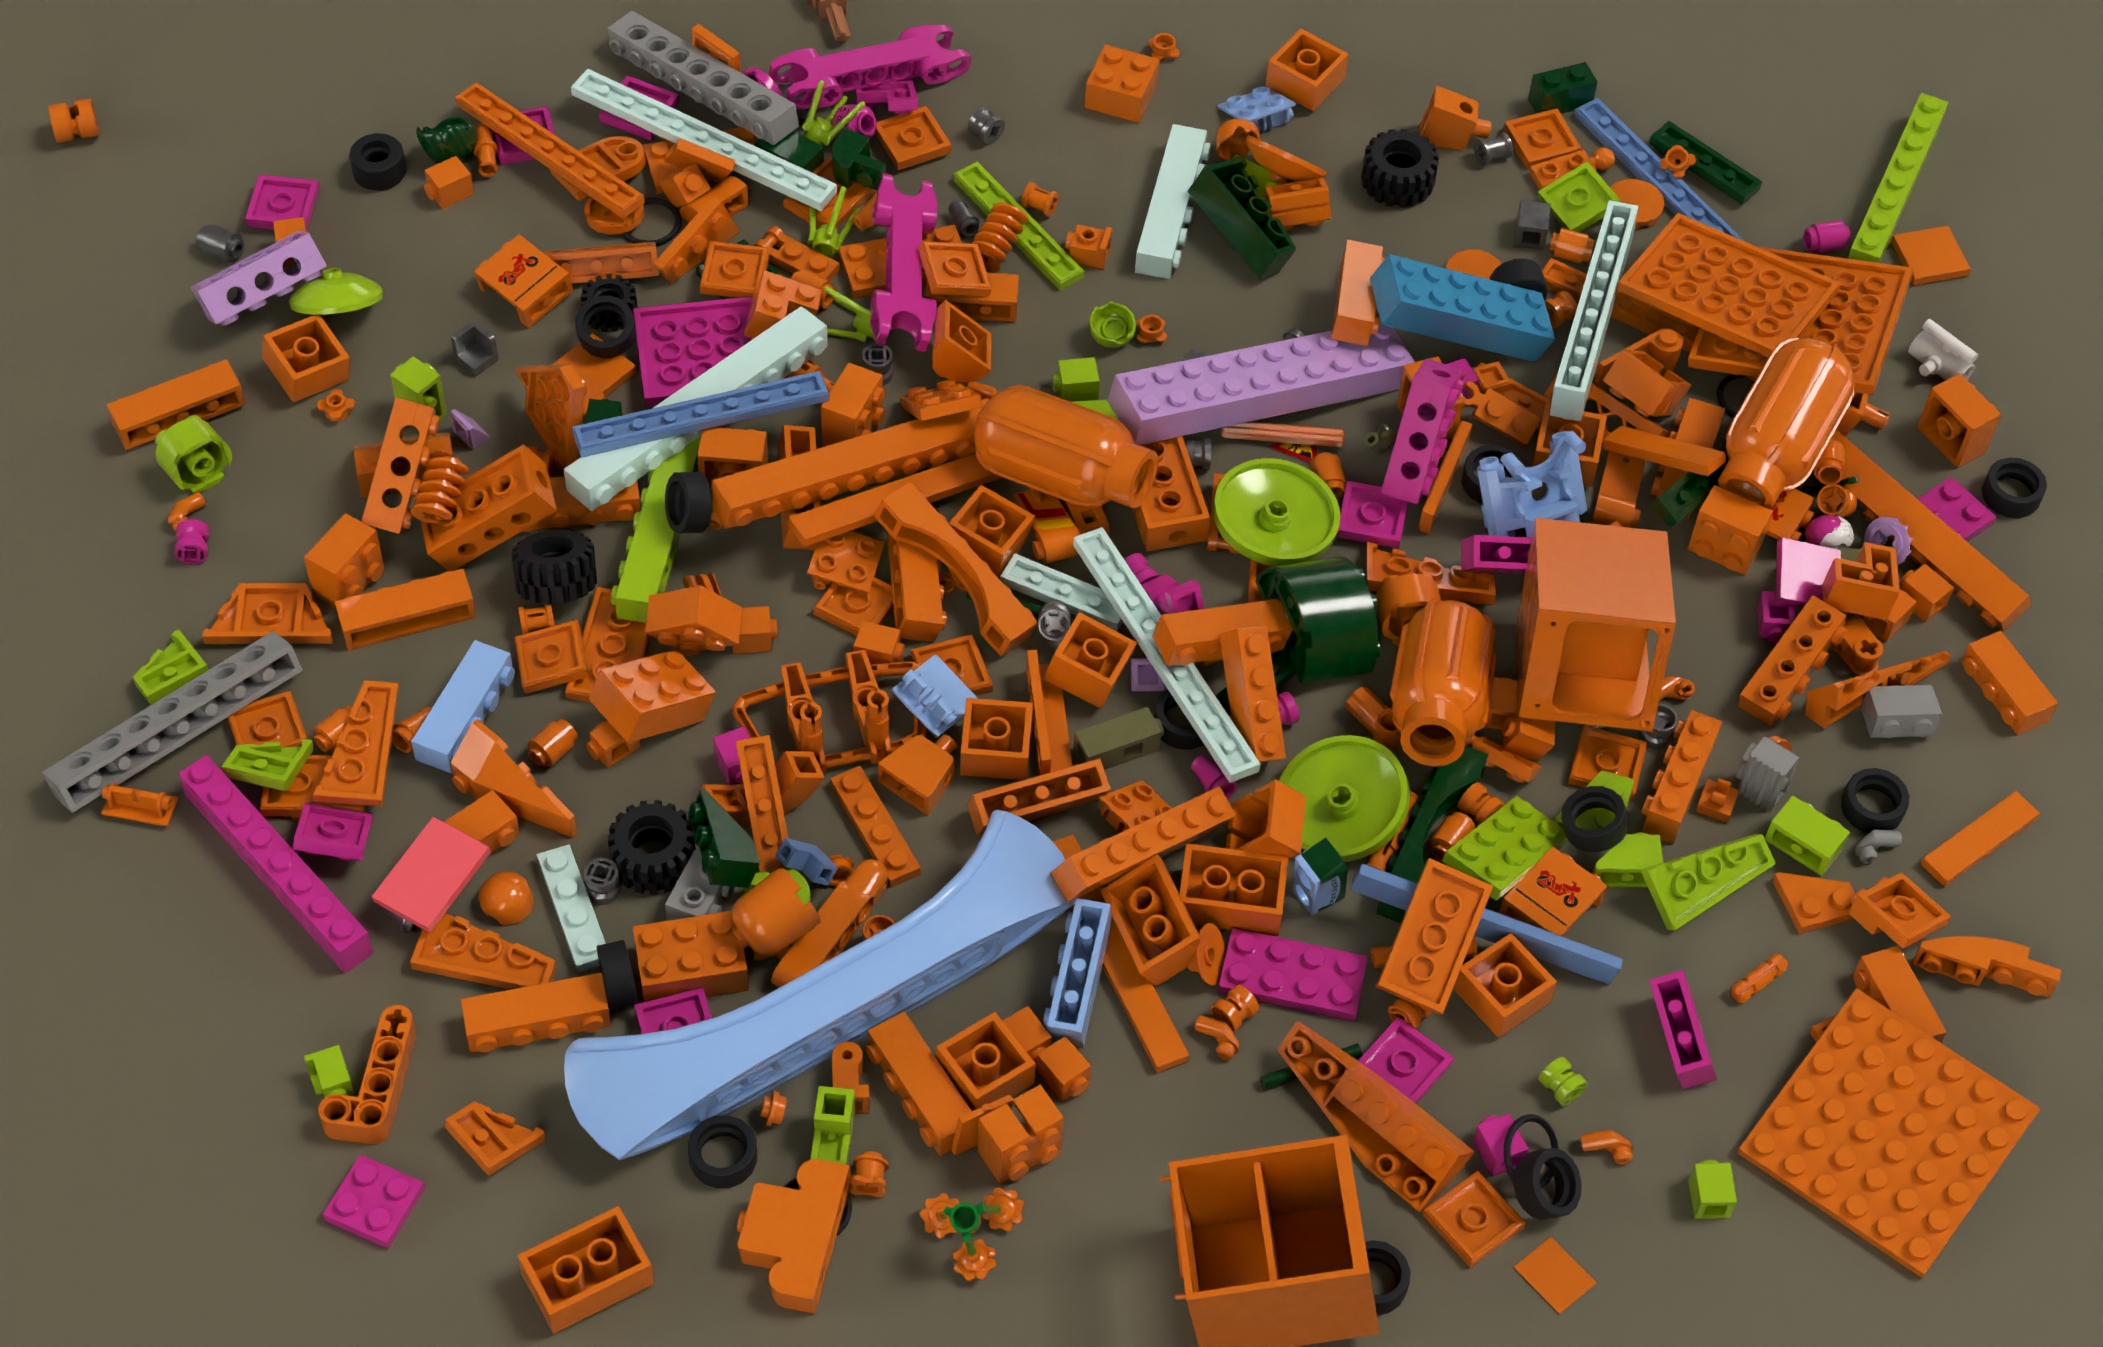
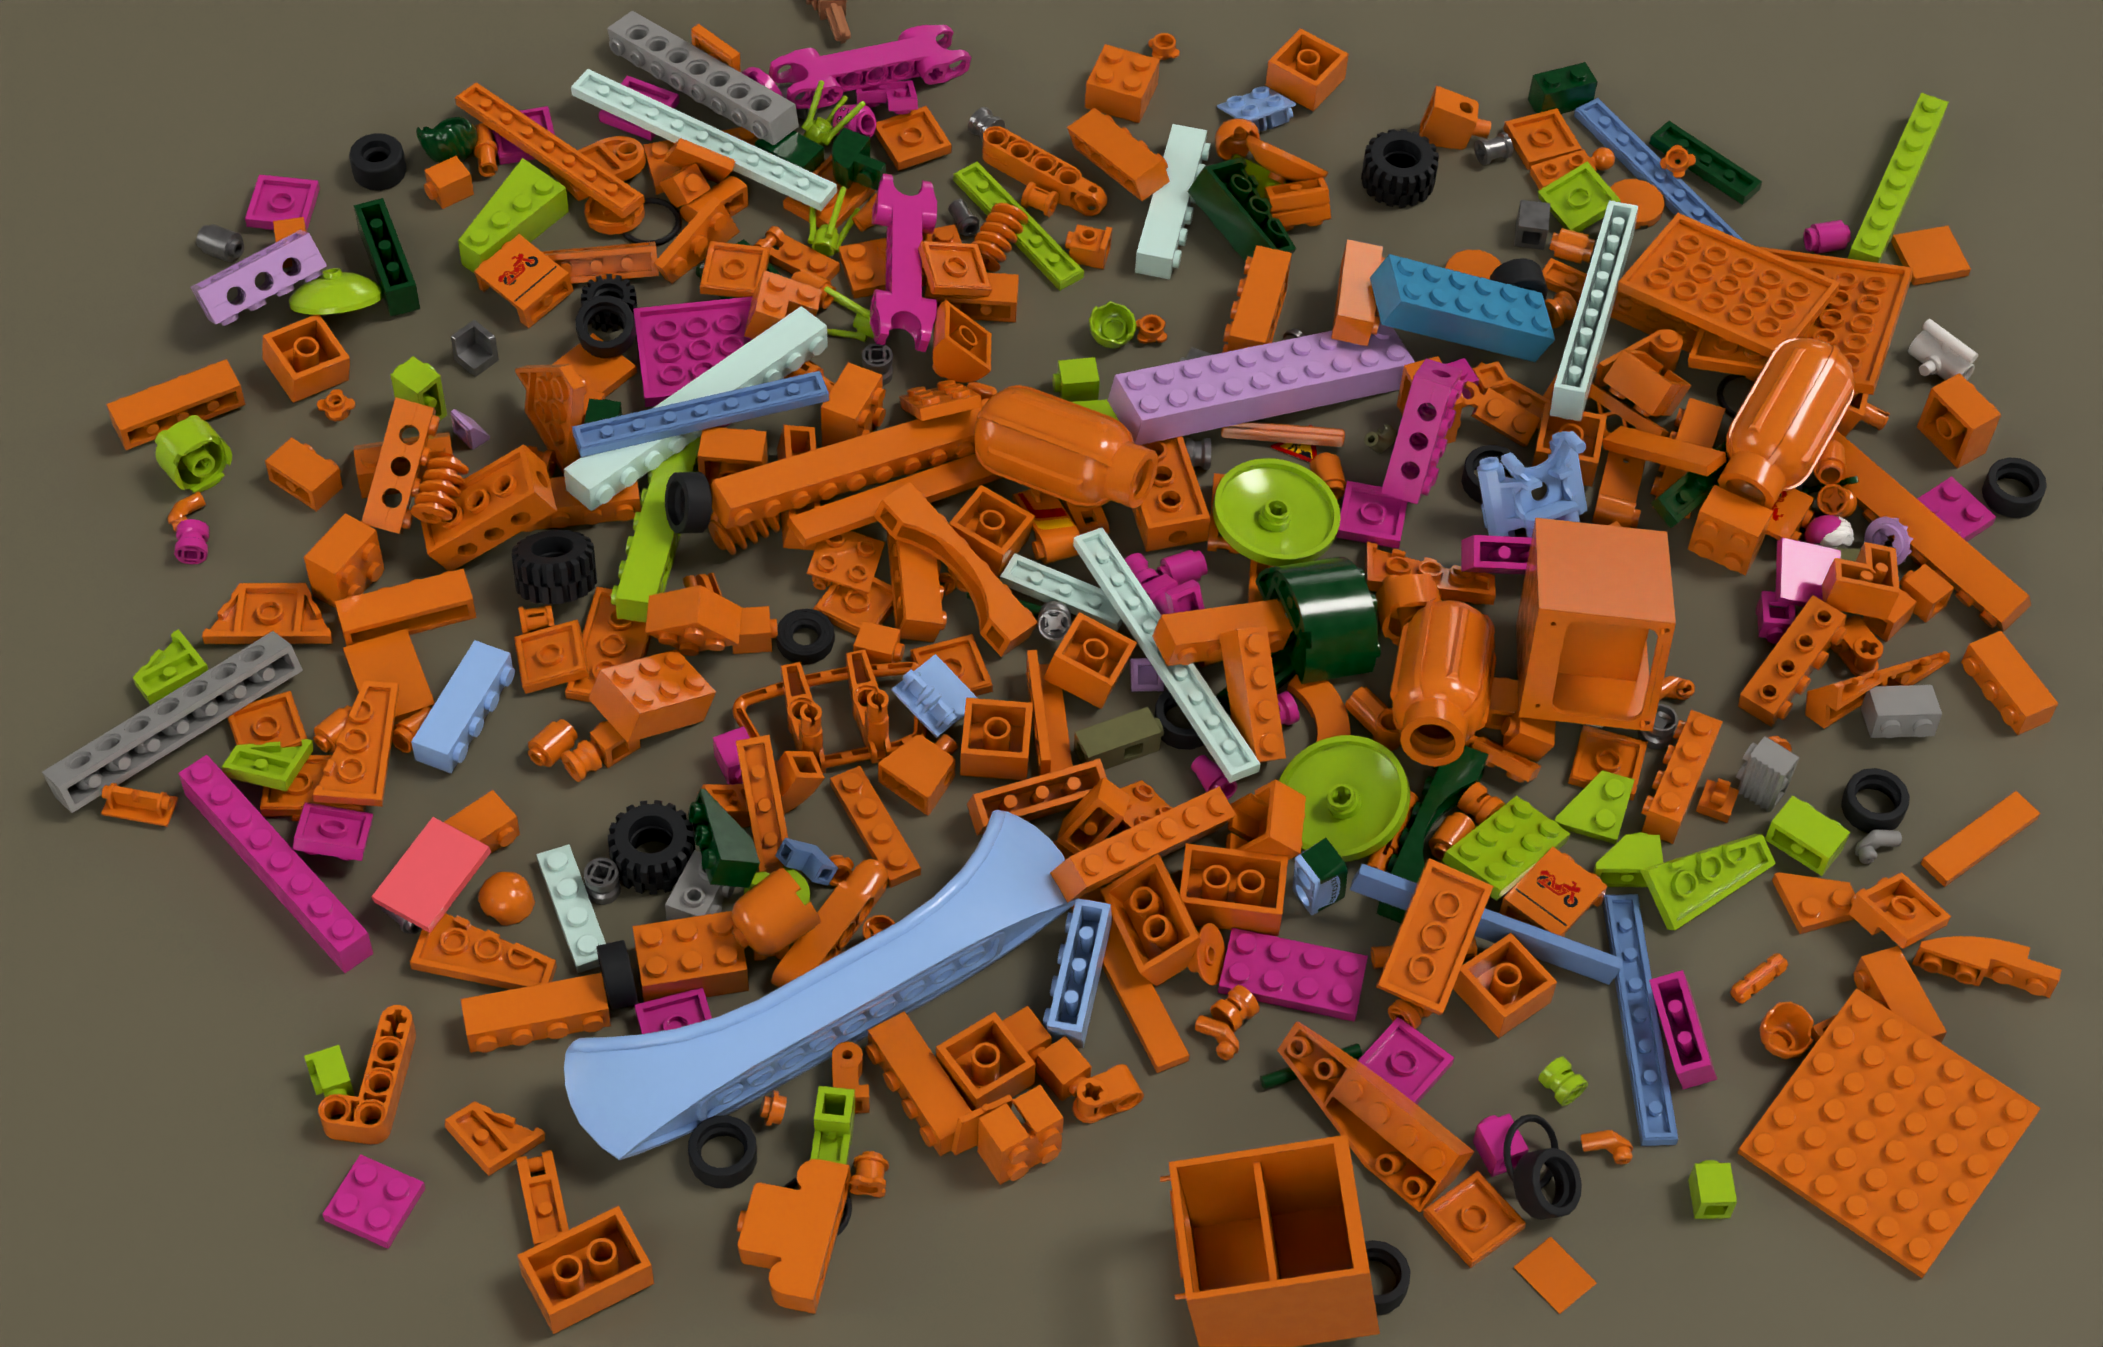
(73, 120): orange wheel -> none
(304, 473): none -> orange brick
(387, 257): none -> dark green brick
(391, 660): none -> orange tile
(485, 766): orange wedge -> none
(522, 205): none -> lime wedge
(542, 1197): none -> orange plate
(581, 760): none -> orange wheel
(729, 537): none -> orange piece
(805, 619): none -> black tyre
(950, 1216): orange plant -> none
(1032, 164): none -> orange piece
(1093, 817): none -> orange brick
(1106, 1094): none -> orange piece
(1119, 154): none -> orange brick
(1184, 566): none -> dark pink brick
(1260, 299): none -> orange brick
(1323, 705): none -> orange tile
(1445, 477): orange tile -> none
(1587, 799): black tyre -> none
(1640, 1022): none -> medium blue tile
(1786, 1030): none -> orange hair

